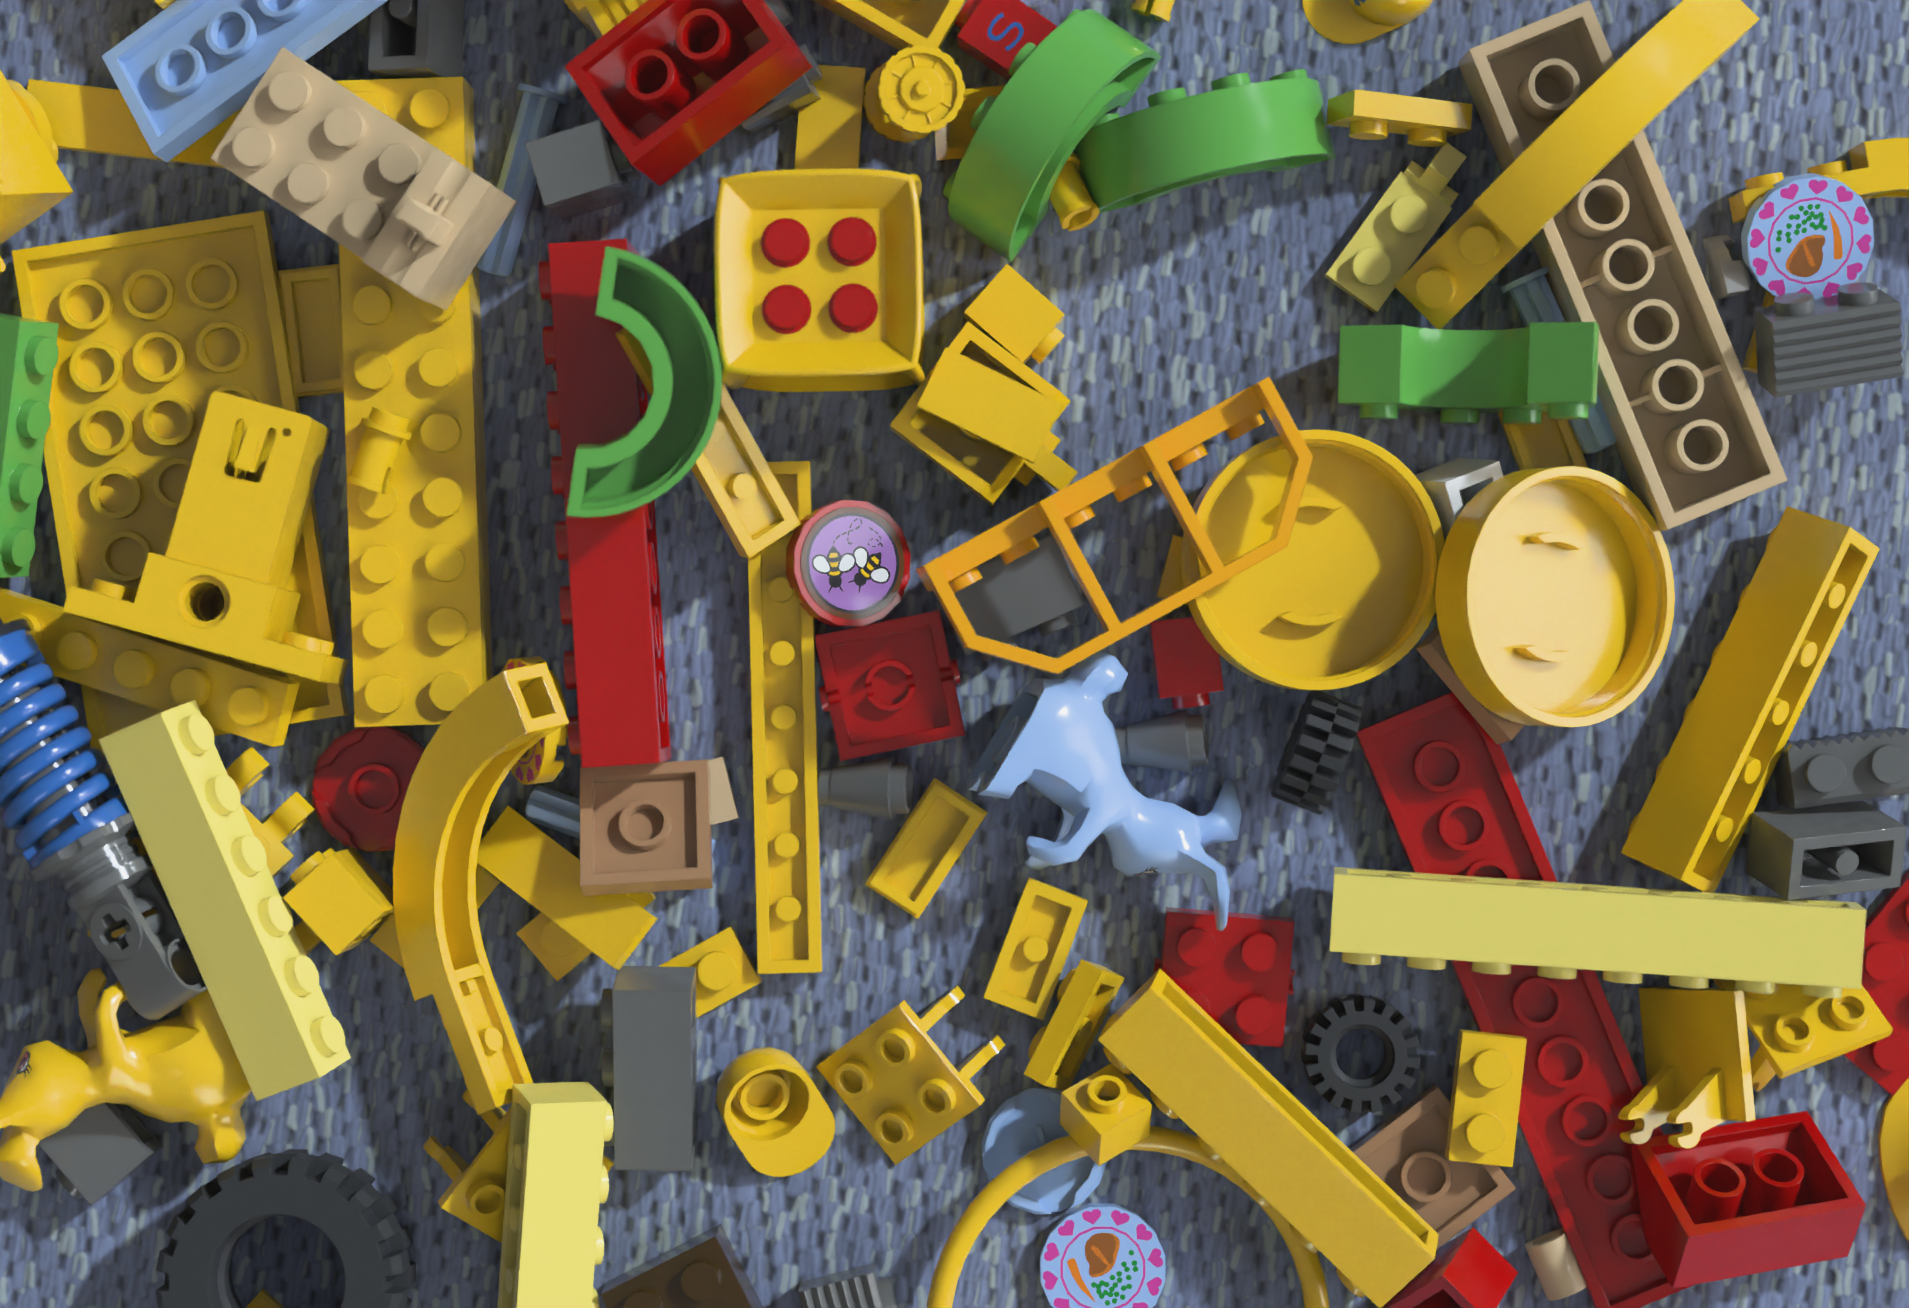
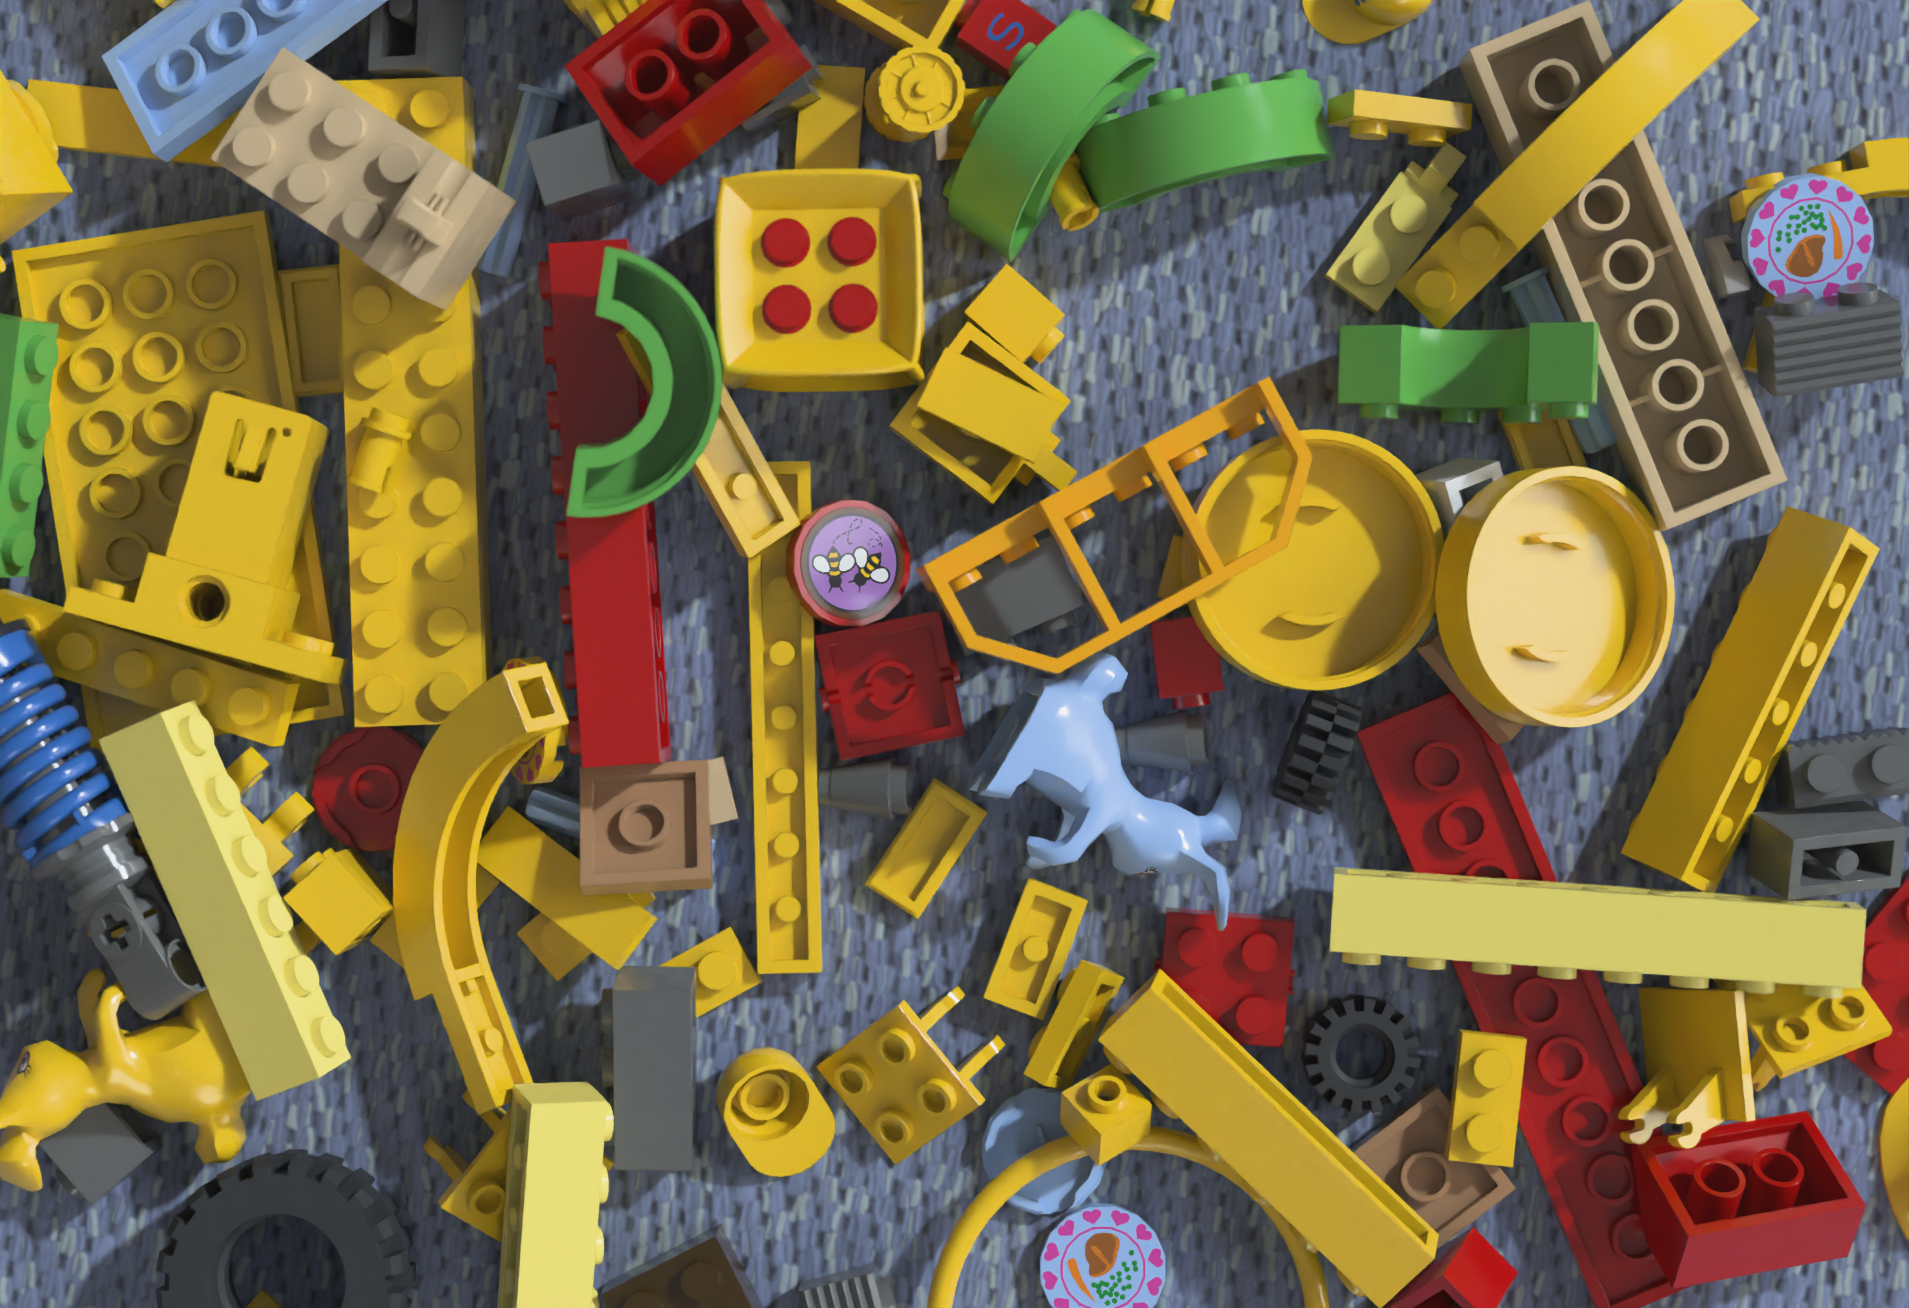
(1555, 1265): tan hinge -> none

